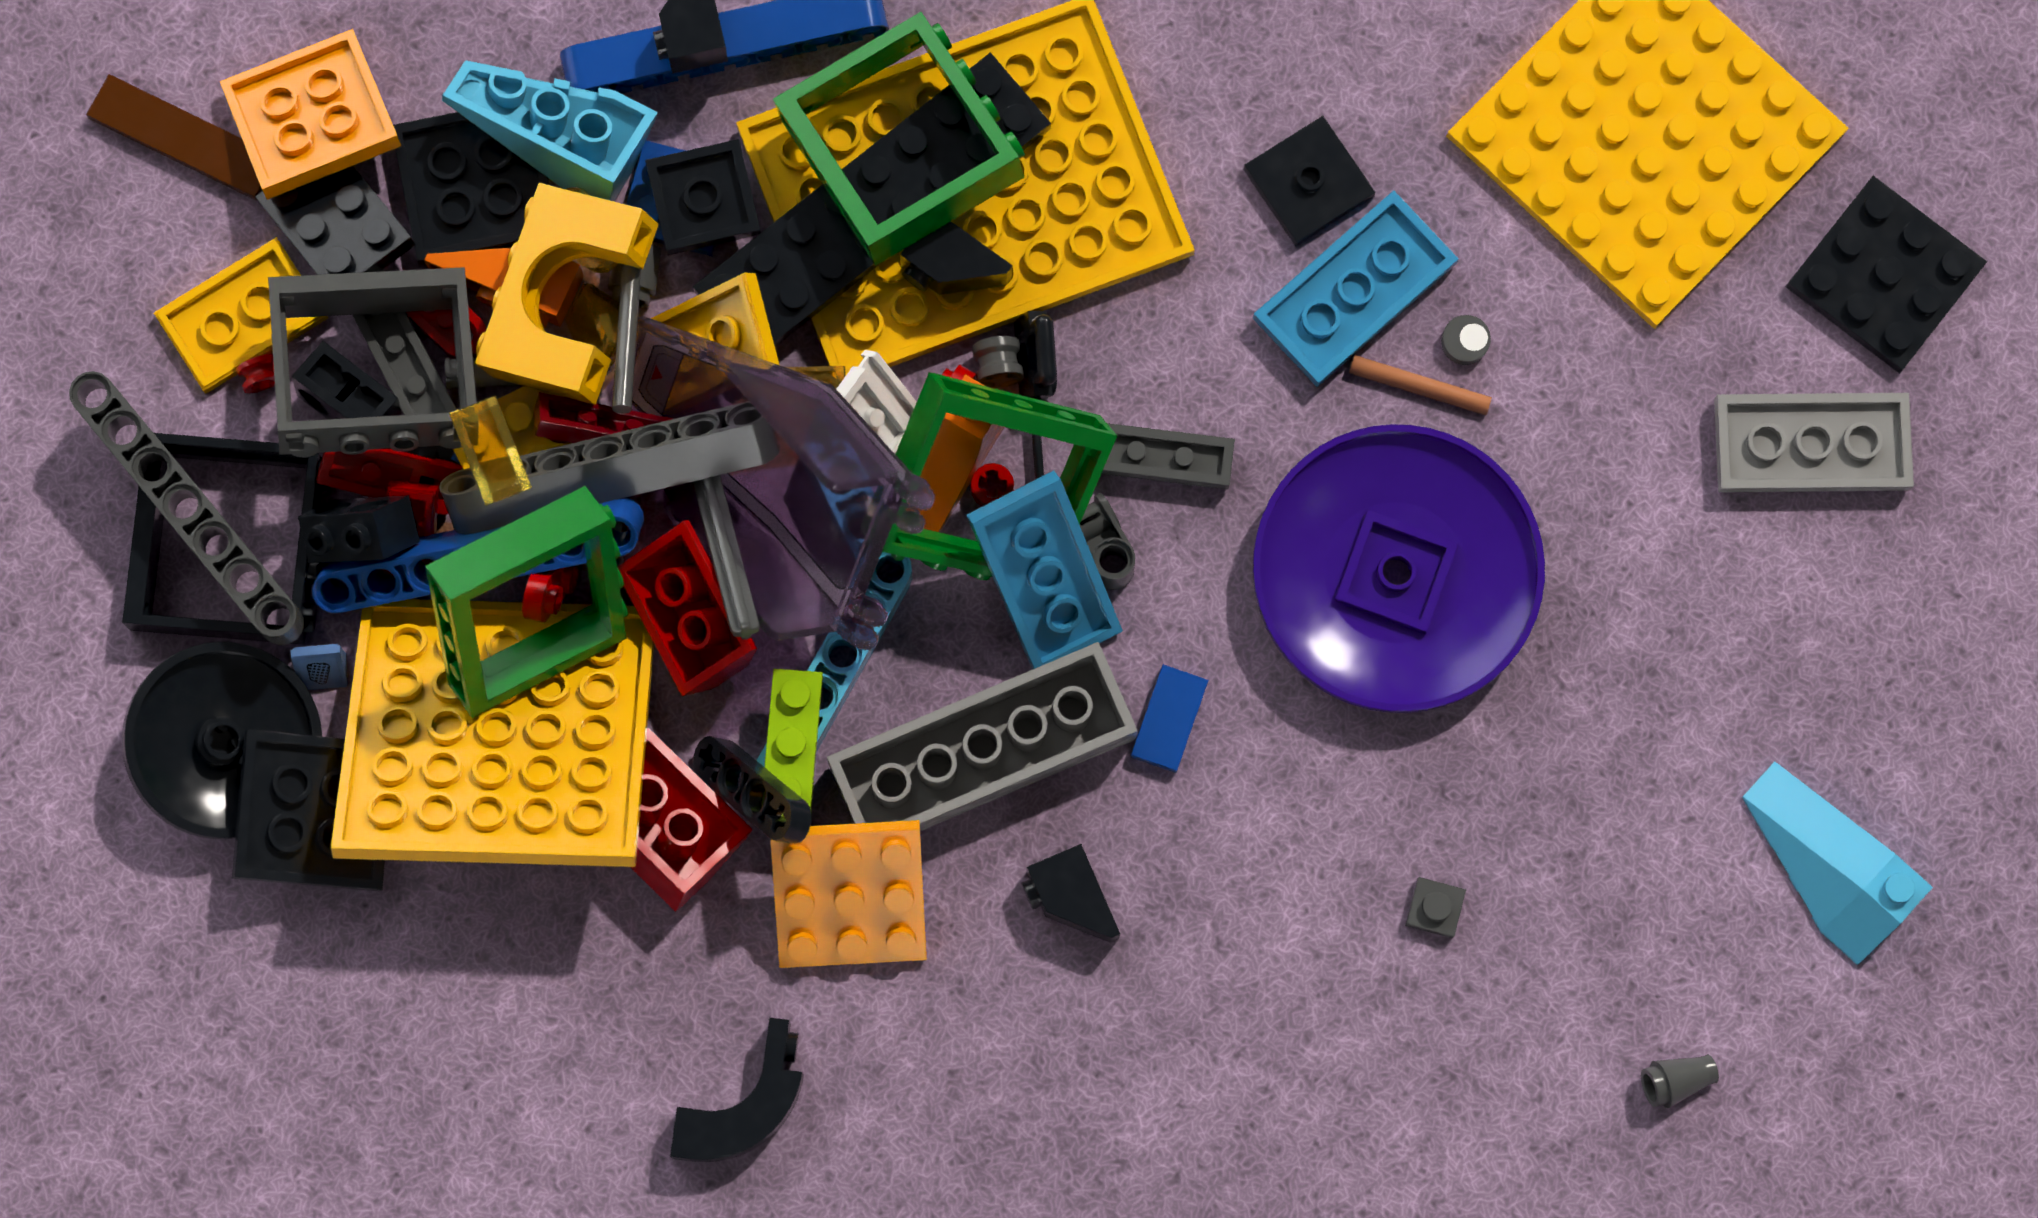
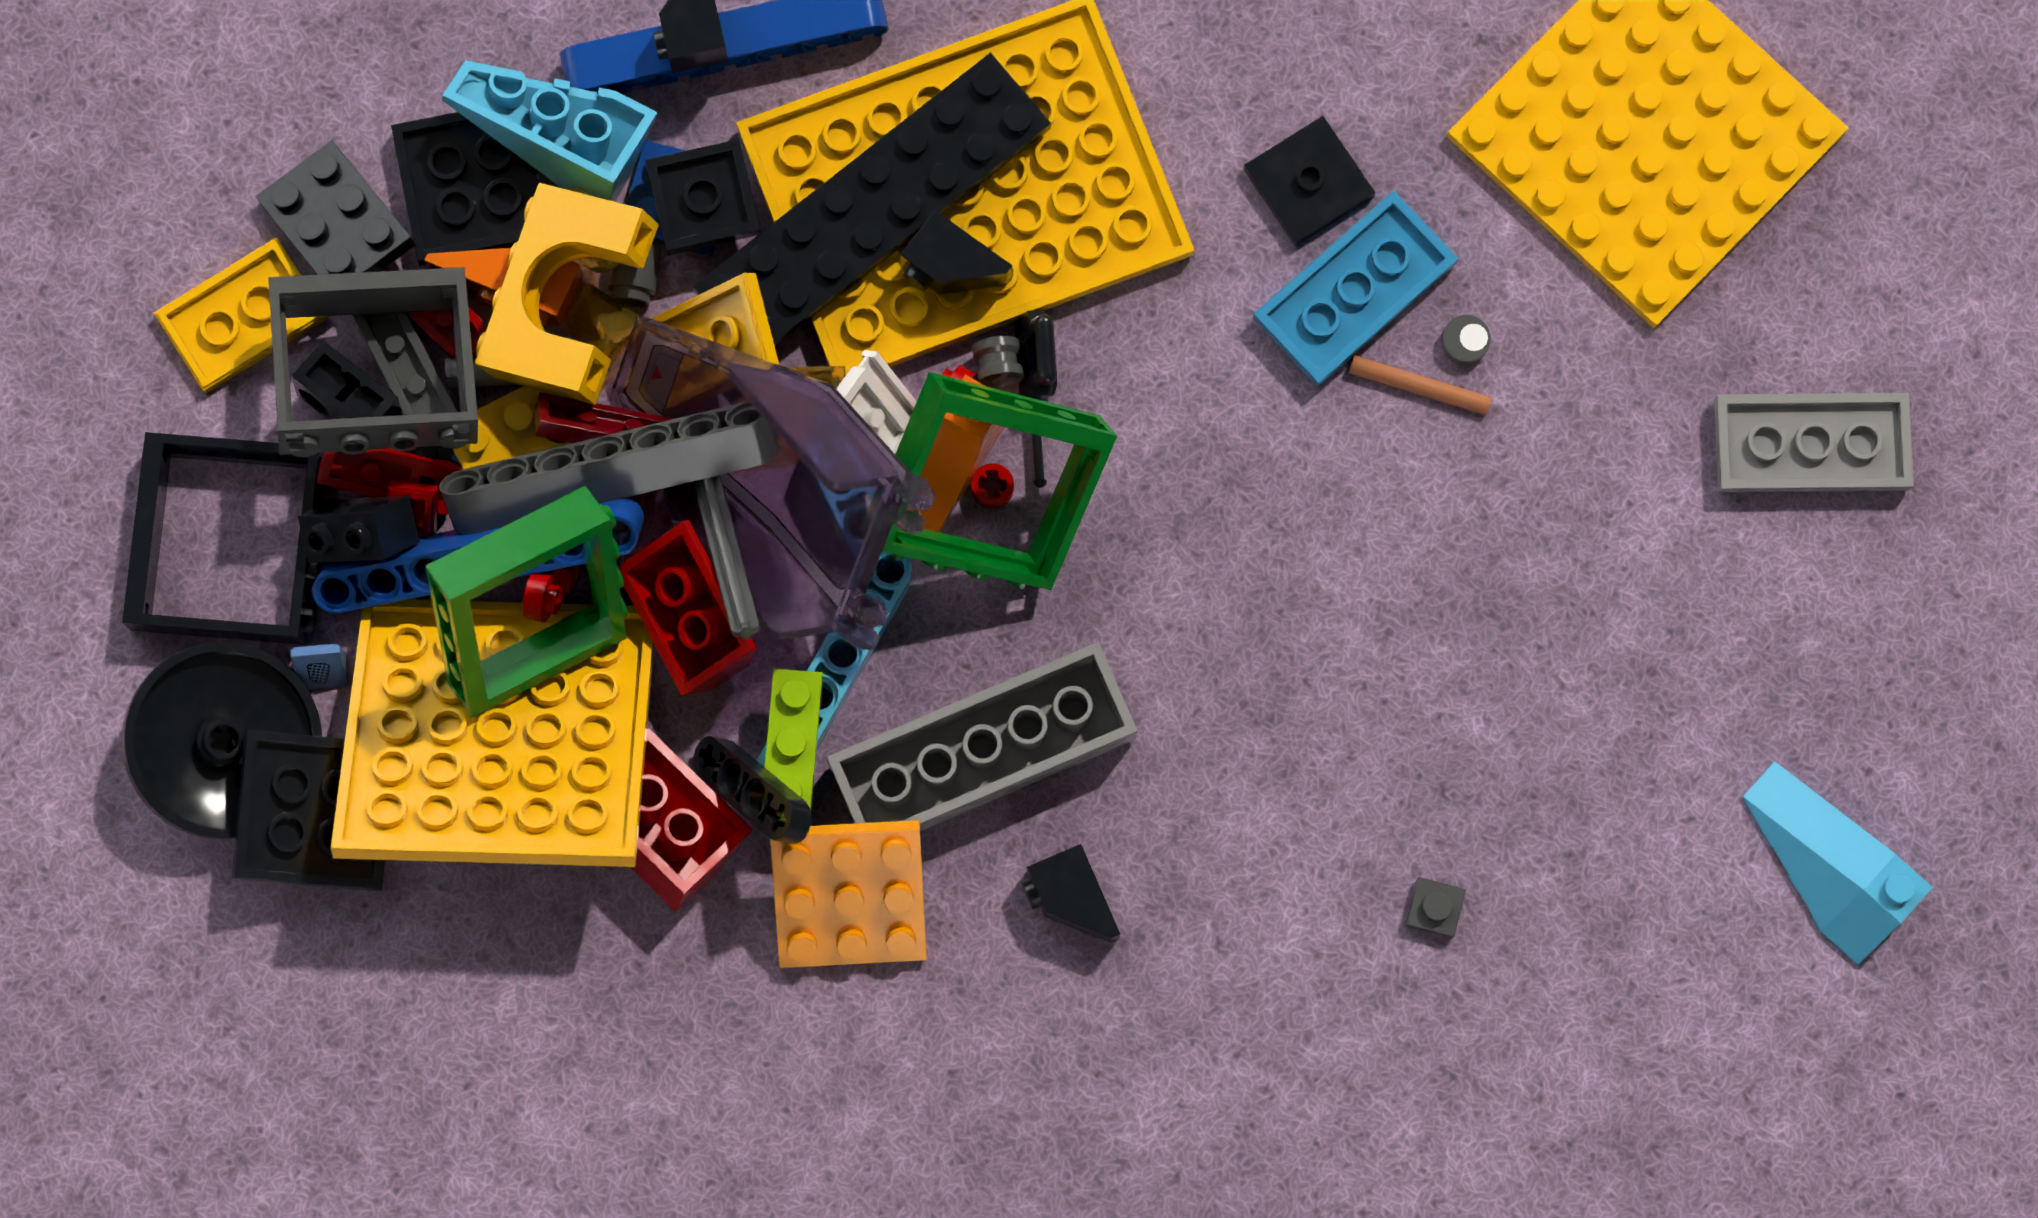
(174, 488): dark grey beam -> none
(175, 134): reddish brown tile -> none
(257, 373): red bush -> none
(310, 114): light orange plate -> none
(490, 450): clear yellow slope -> none
(626, 339): dark grey bar -> none
(742, 1128): black arch -> none
(943, 204): green window -> none
(1044, 570): dark azure plate -> none
(1106, 538): dark grey piece -> none
(1169, 718): blue tile -> none
(1170, 456): dark grey plate -> none
(1414, 501): dark purple dish -> none
(1676, 1079): dark grey cone -> none
(1886, 274): black plate -> none

